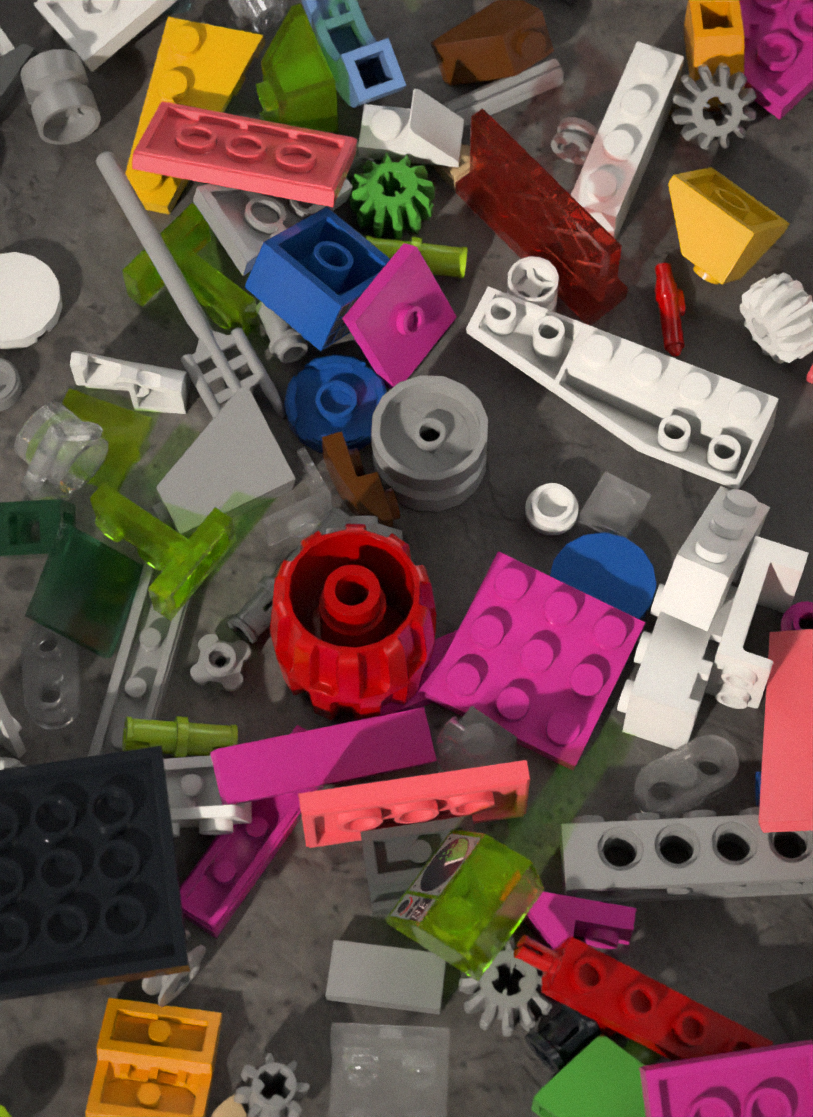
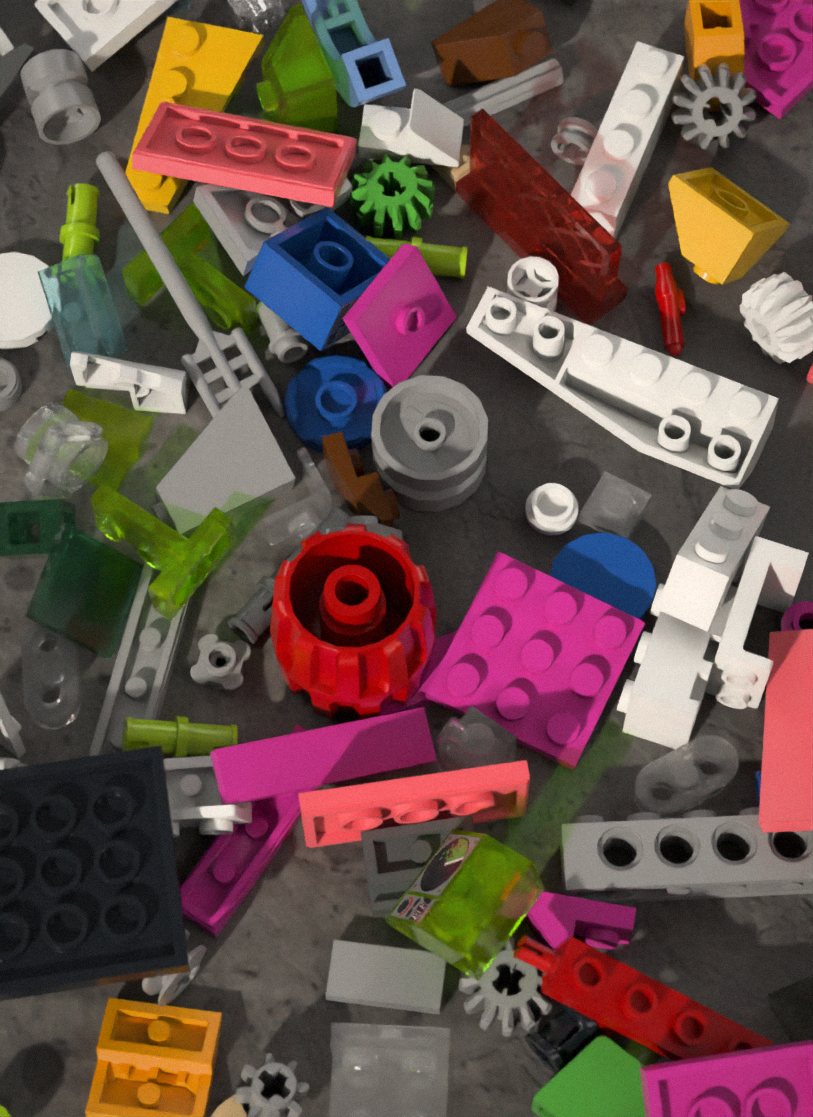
(80, 231): none -> lime pin
(82, 307): none -> clear light blue slope

